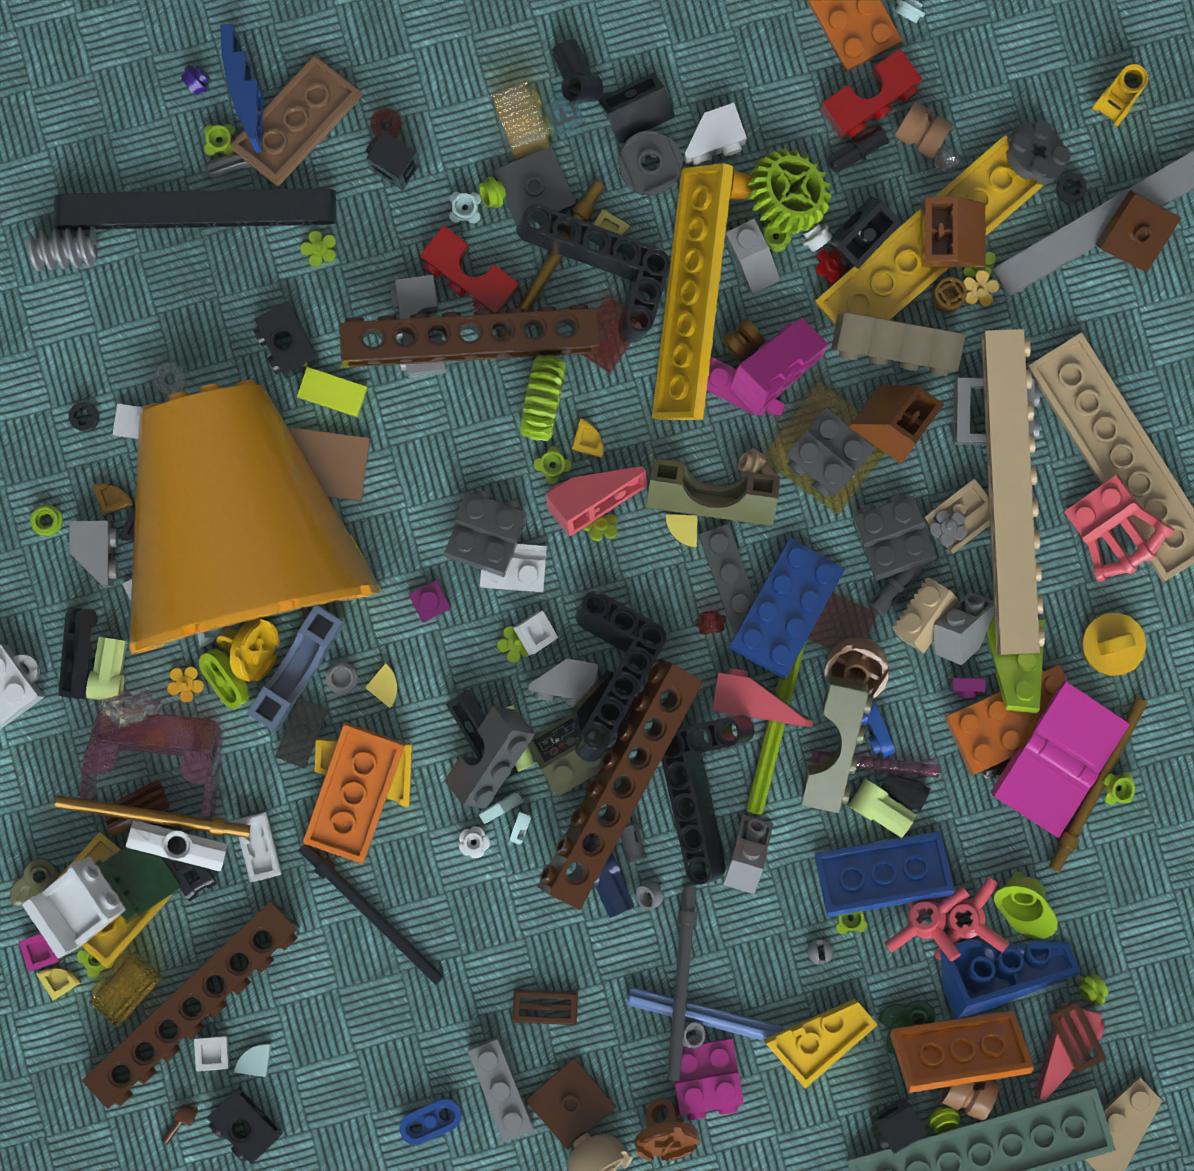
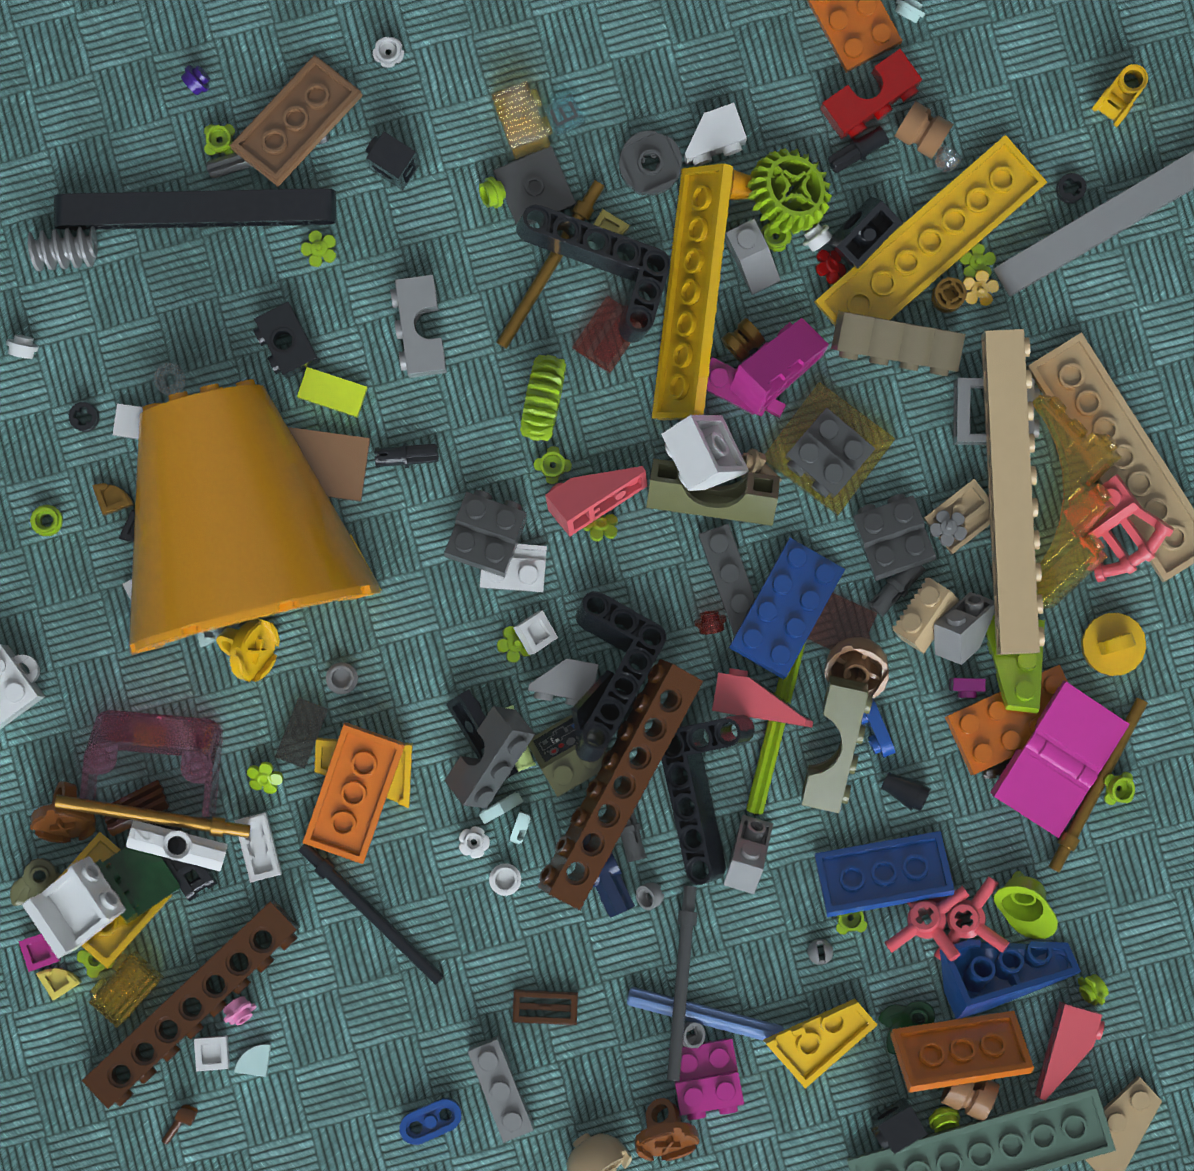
(22, 346): none -> white plate
(62, 824): none -> dark orange tile
(76, 652): black plate -> none
(93, 546): light grey slope -> none
(107, 677): yellowish green piece -> none
(128, 710): clear plate -> none
(185, 682): yellow plant -> none
(217, 671): lime plate -> none
(238, 1011): none -> bright pink plate
(241, 1107): black brick -> none
(244, 92): blue slope -> none
(264, 777): none -> lime plant
(297, 668): sand blue arch -> none
(384, 44): none -> white plate
(384, 685): light yellow tile -> none
(386, 114): clear red plate -> none
(406, 455): none -> black axle
(429, 601): magenta plate -> none
(444, 258): red arch -> none
(454, 348): reddish brown brick -> none
(471, 214): light aqua plate -> none
(505, 879): none -> white plate
(570, 1103): reddish brown plate -> none
(577, 82): black piece -> none
(588, 440): yellow tile -> none
(637, 107): black panel -> none
(683, 528): light yellow tile -> none
(704, 452): none -> white slope
(876, 805): yellowish green piece -> none
(886, 765): clear pink bar -> none
(896, 418): dark orange slope -> none
(953, 232): dark orange slope -> none
(1047, 143): dark grey plate -> none
(1064, 1011): reddish brown tile -> none
(1084, 504): none -> clear yellow arch
(1138, 231): reddish brown plate -> none

